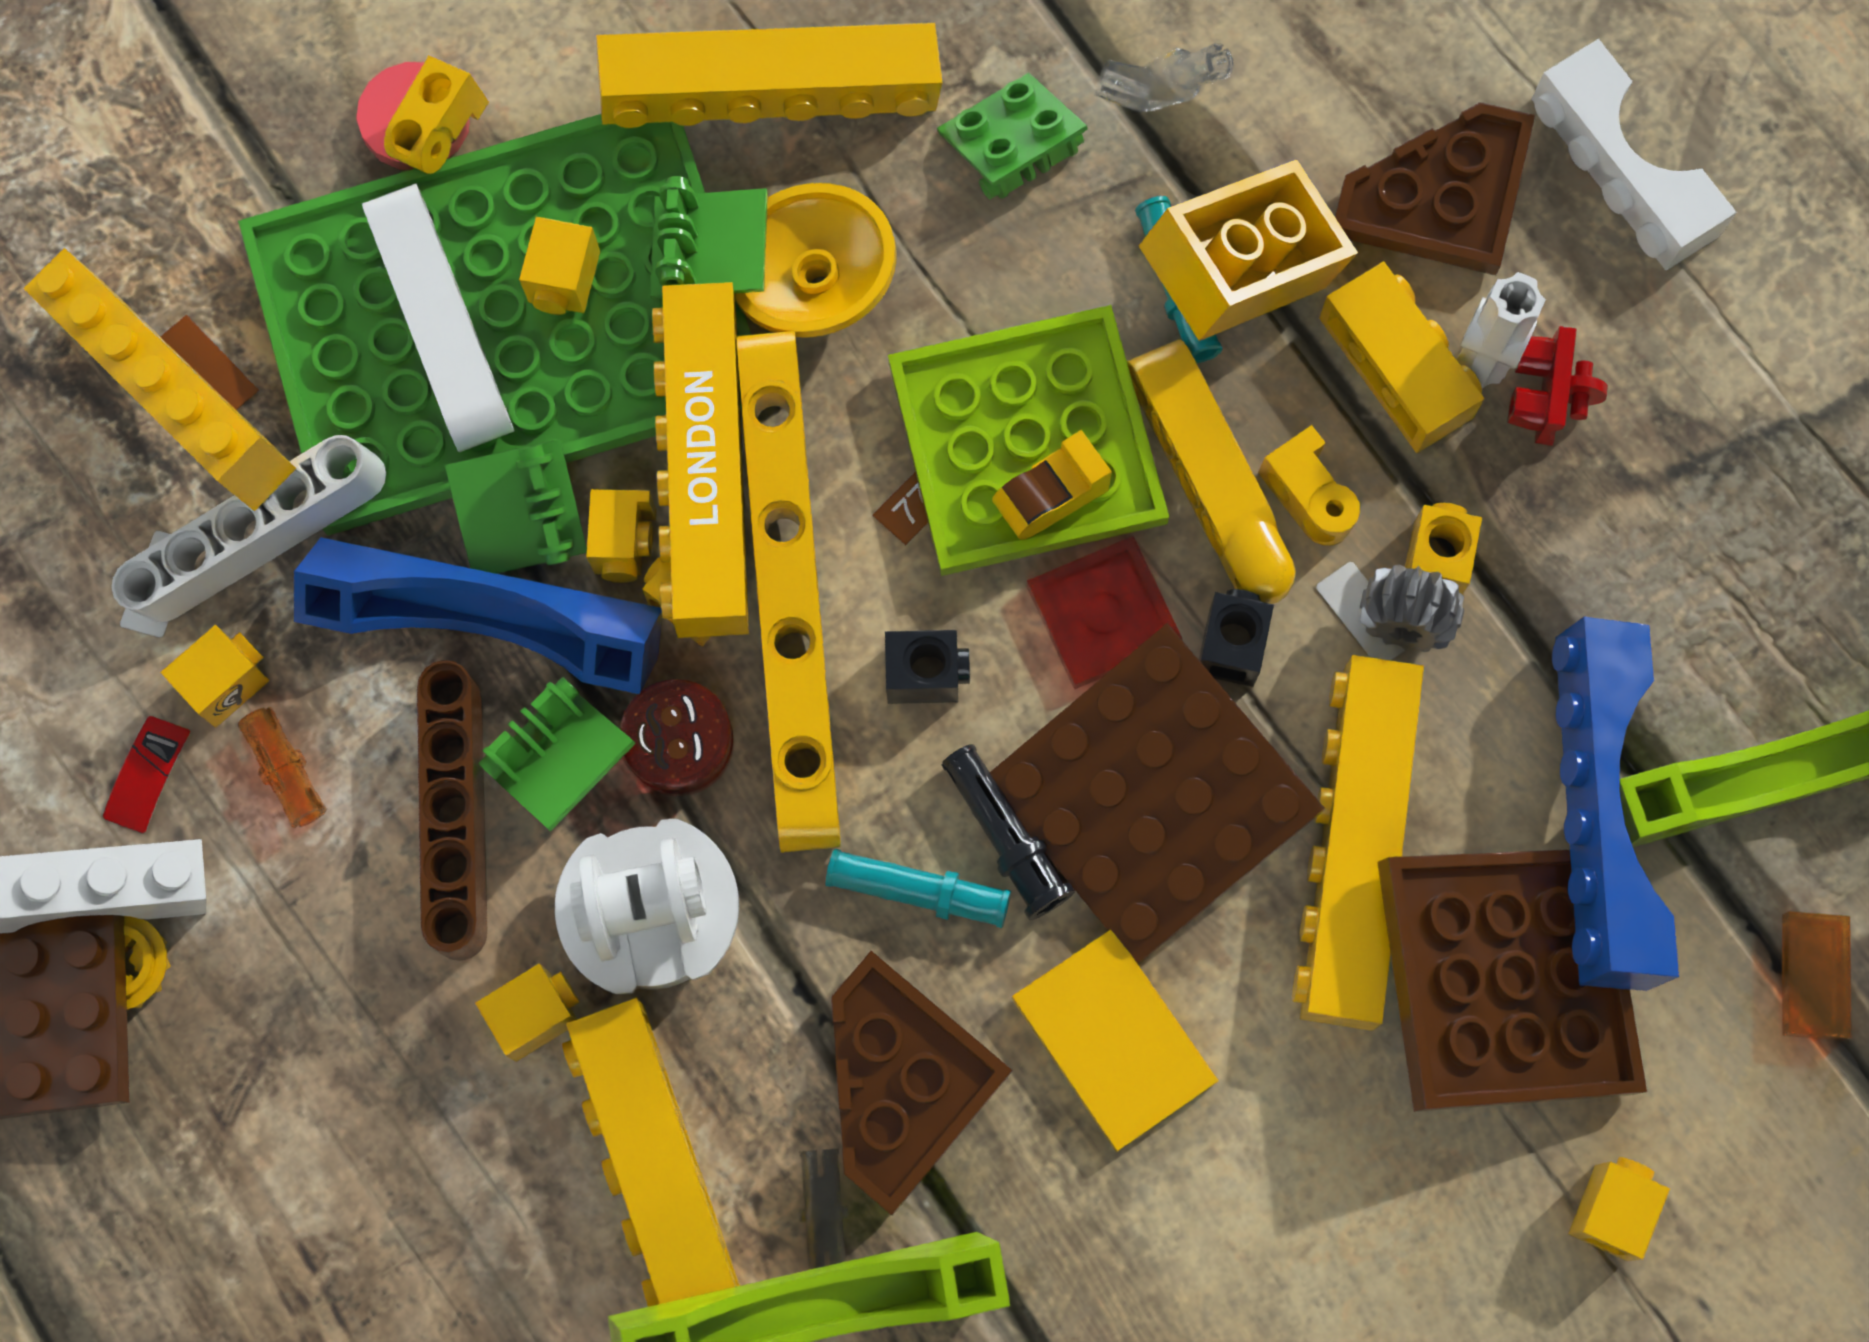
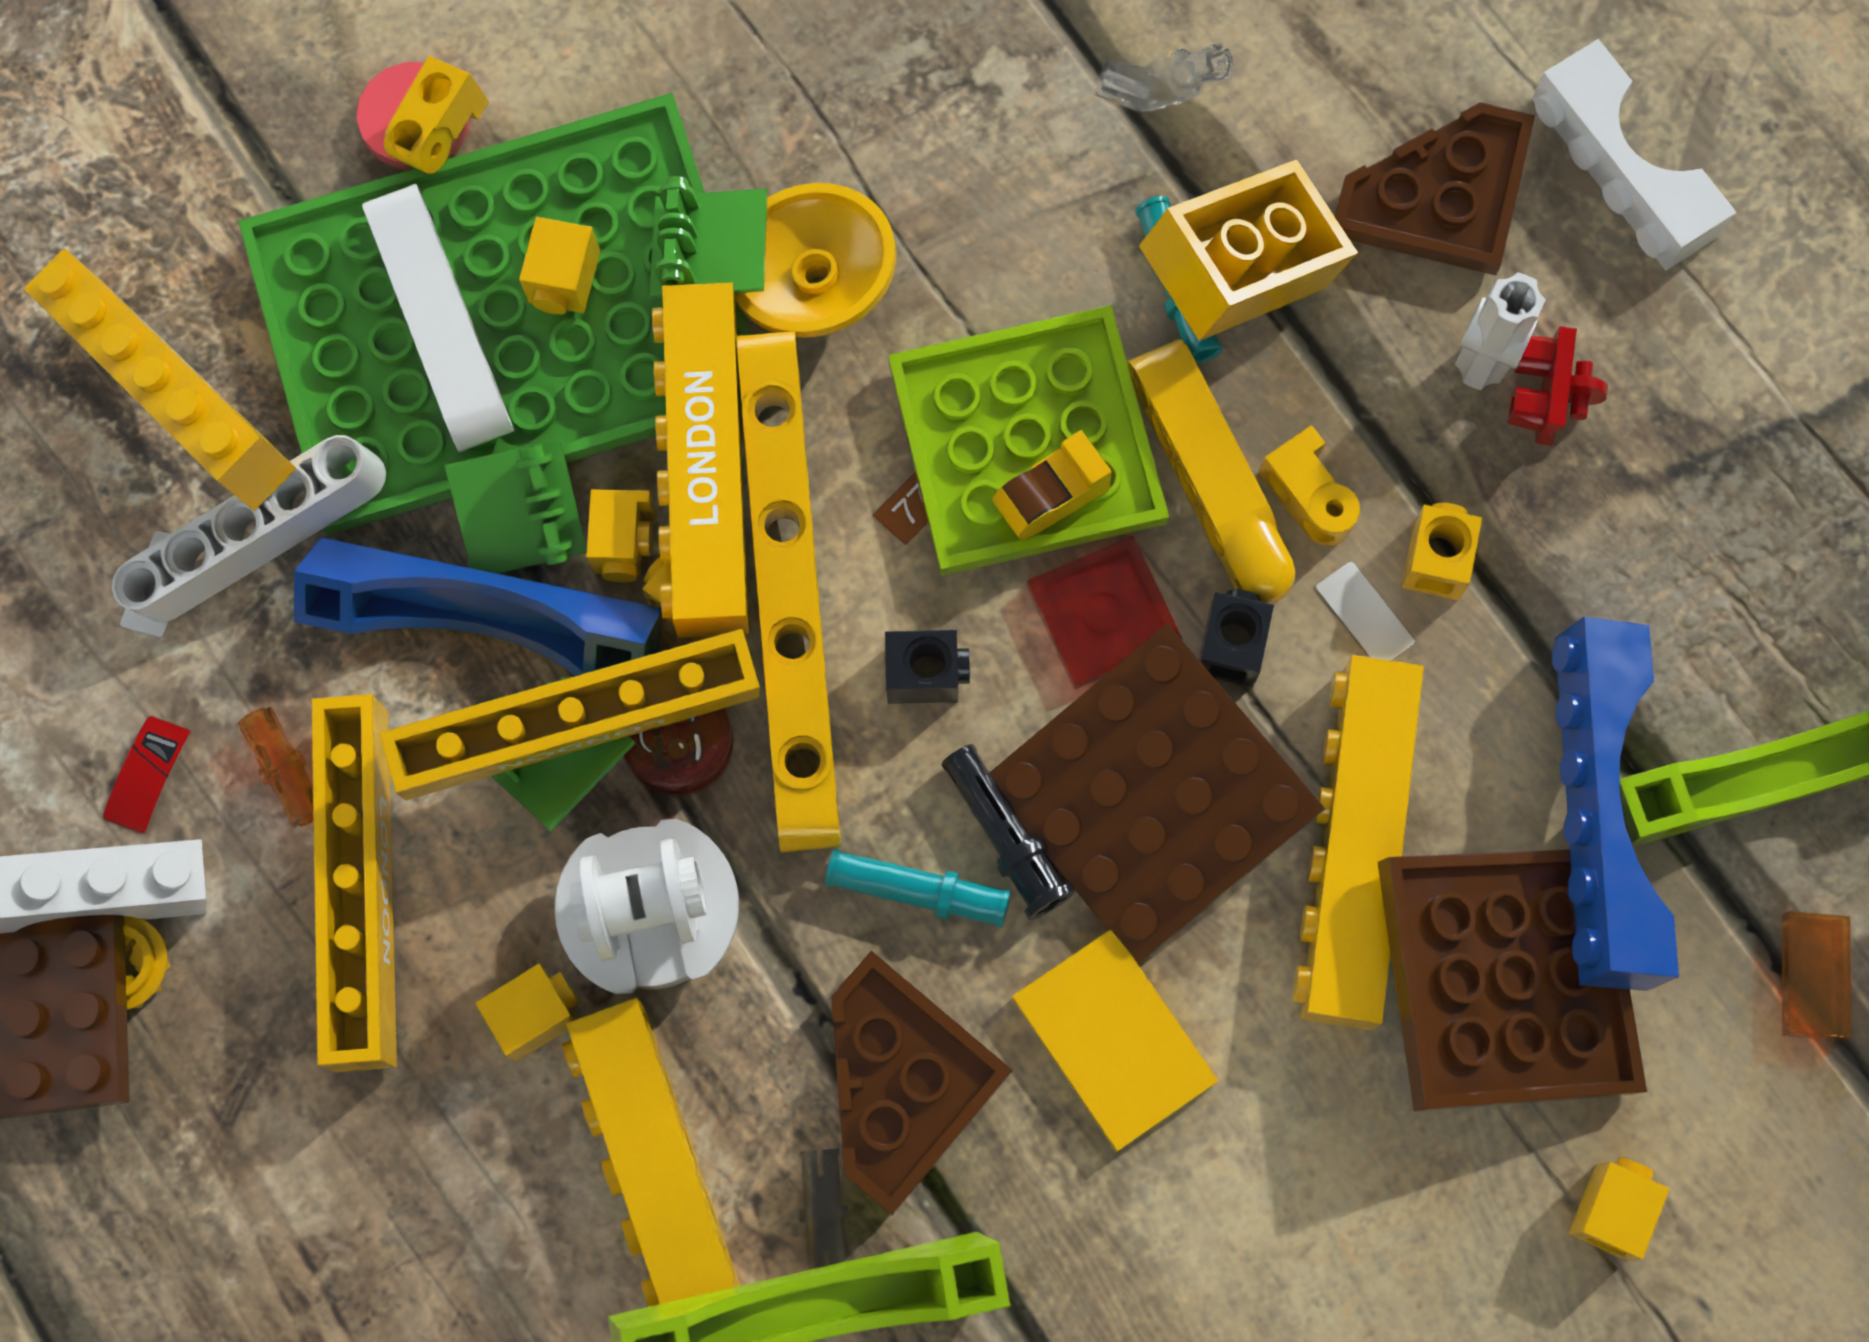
(209, 362): dark orange sticker -> none
(217, 674): yellow brick -> none
(353, 885): none -> yellow brick
(437, 785): reddish brown beam -> none
(570, 715): none -> yellow brick
(768, 74): yellow brick -> none
(1012, 132): bright green hinge -> none
(1402, 356): yellow brick -> none
(1412, 608): flat silver gear -> none

